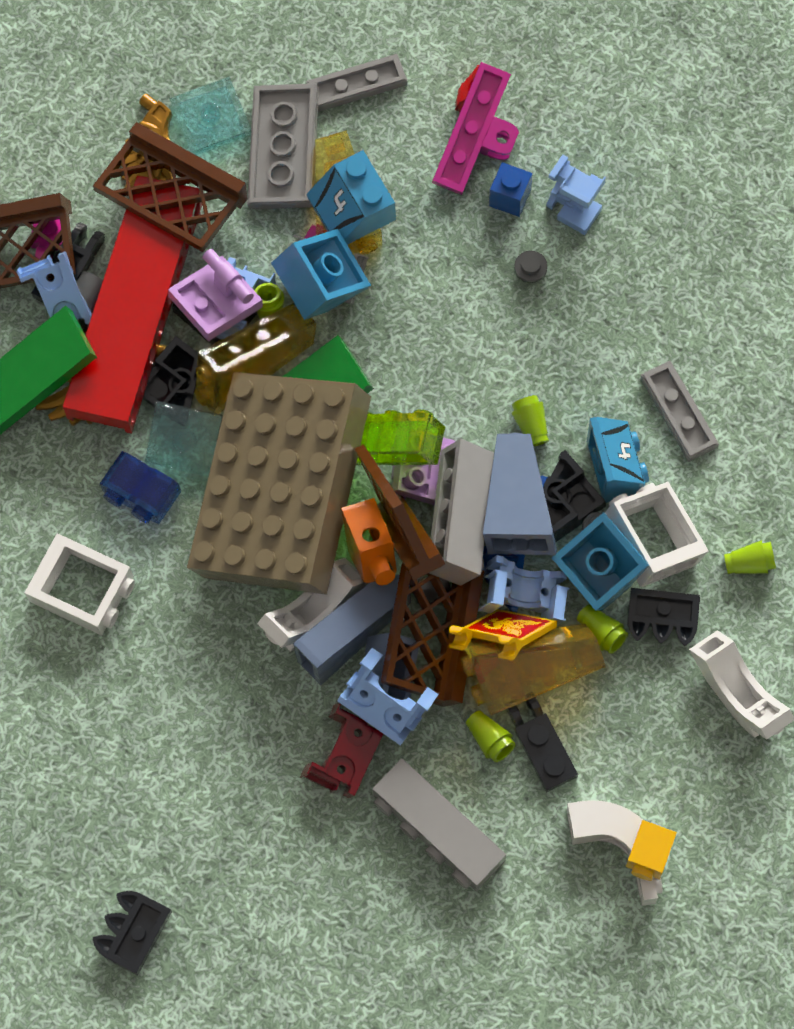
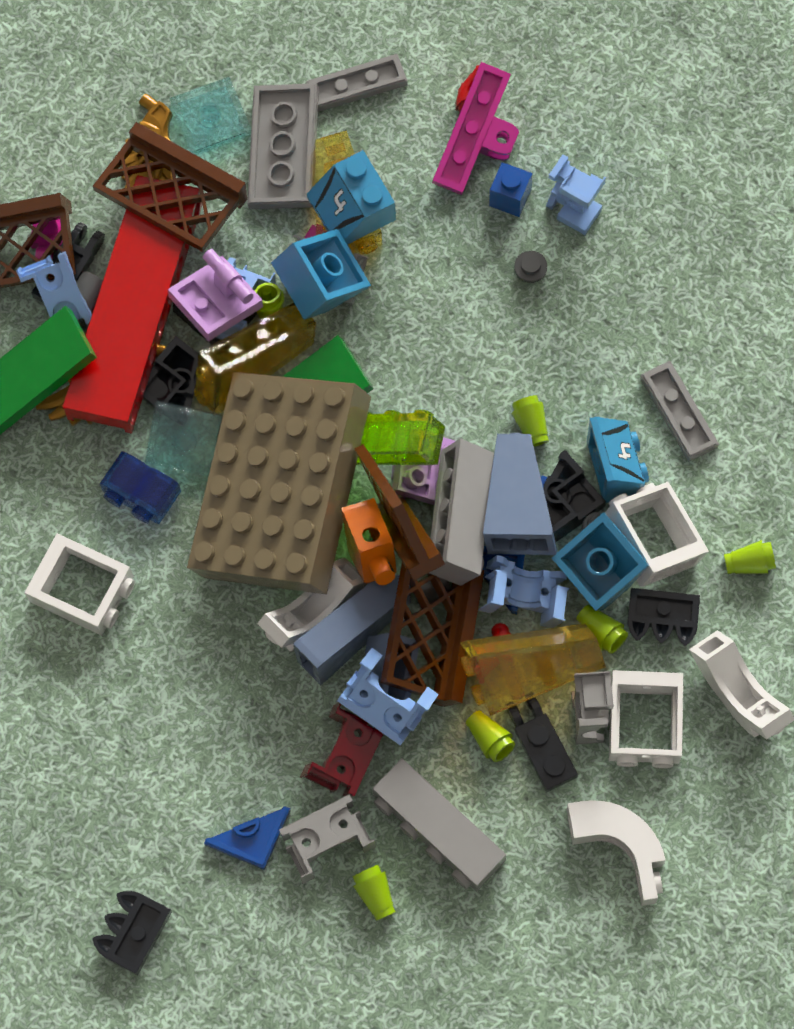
(252, 840): none -> blue tile
(324, 832): none -> light grey piece
(374, 891): none -> lime cone
(505, 628): yellow flag -> none
(591, 704): none -> light grey piece
(647, 683): none -> white window
(650, 851): yellow brick -> none

